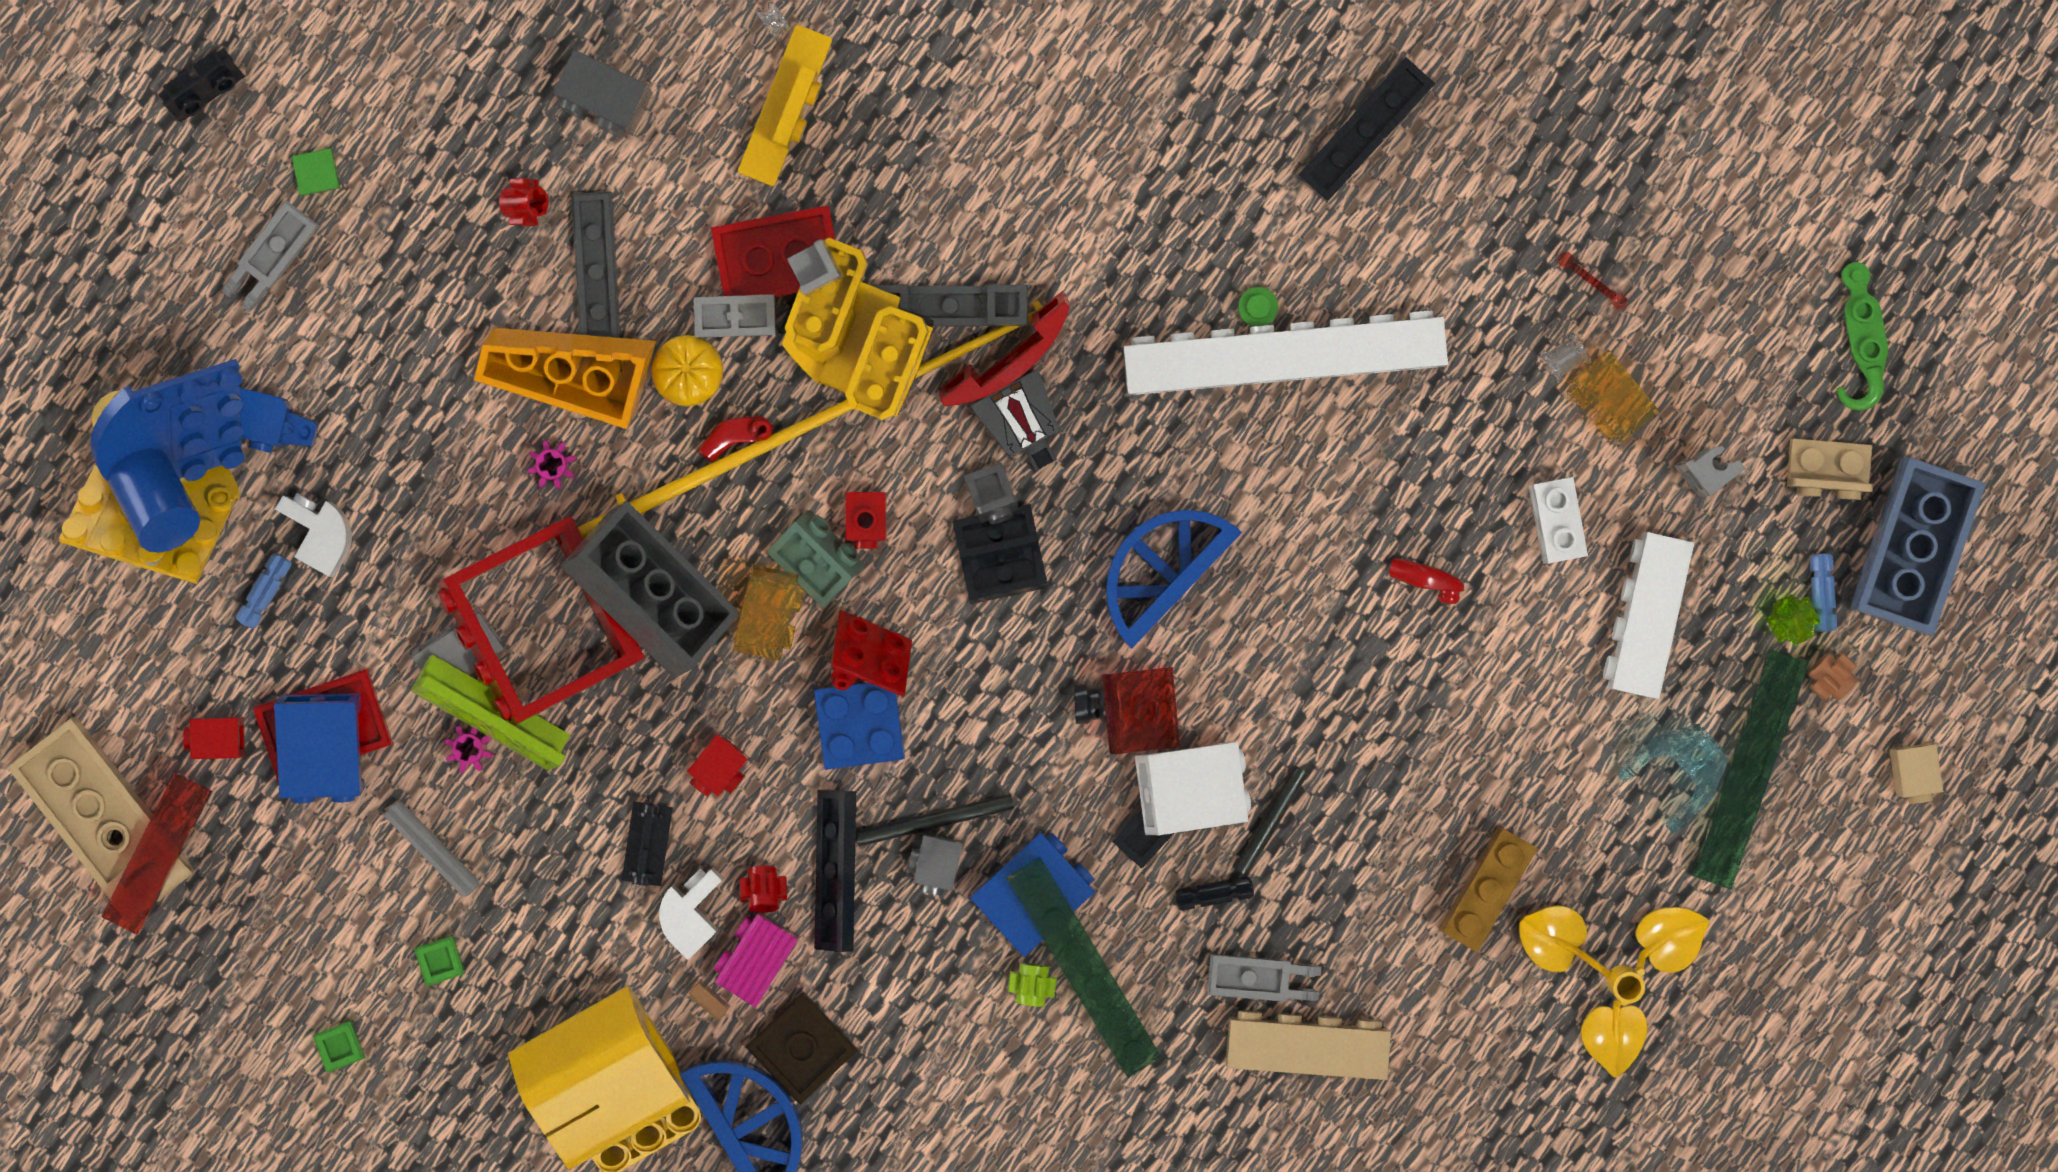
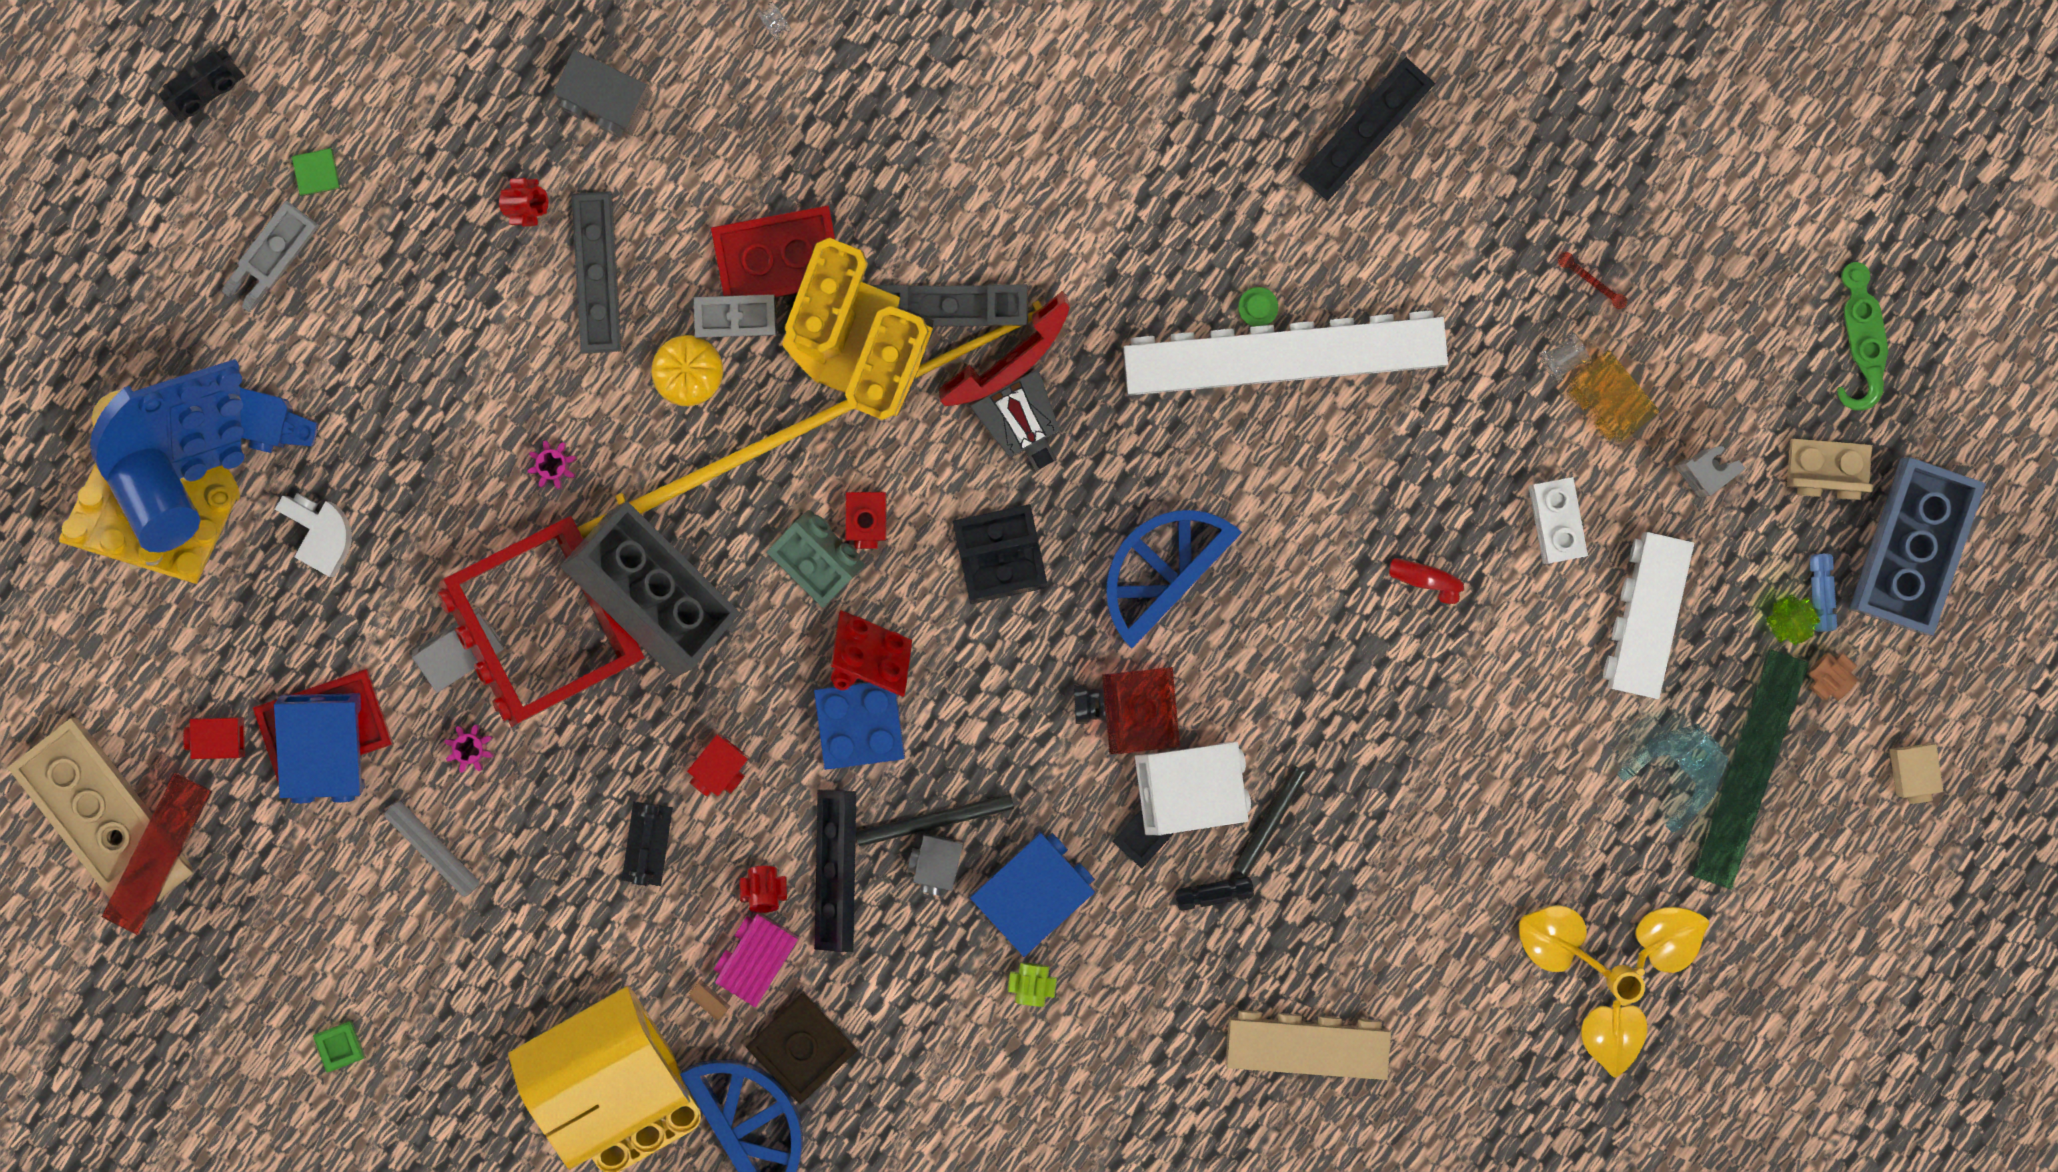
(263, 591): medium blue axle -> none
(439, 960): bright green tile -> none
(473, 704): lime fence -> none
(569, 371): light orange wedge -> none
(681, 919): white brick -> none
(734, 431): red arm -> none
(767, 611): clear yellow brick -> none
(785, 105): yellow bracket -> none
(815, 267): light grey panel -> none
(991, 494): flat silver bracket -> none
(1083, 967): clear green plate -> none
(1258, 978): light grey hinge -> none
(1487, 889): pearl gold brick -> none

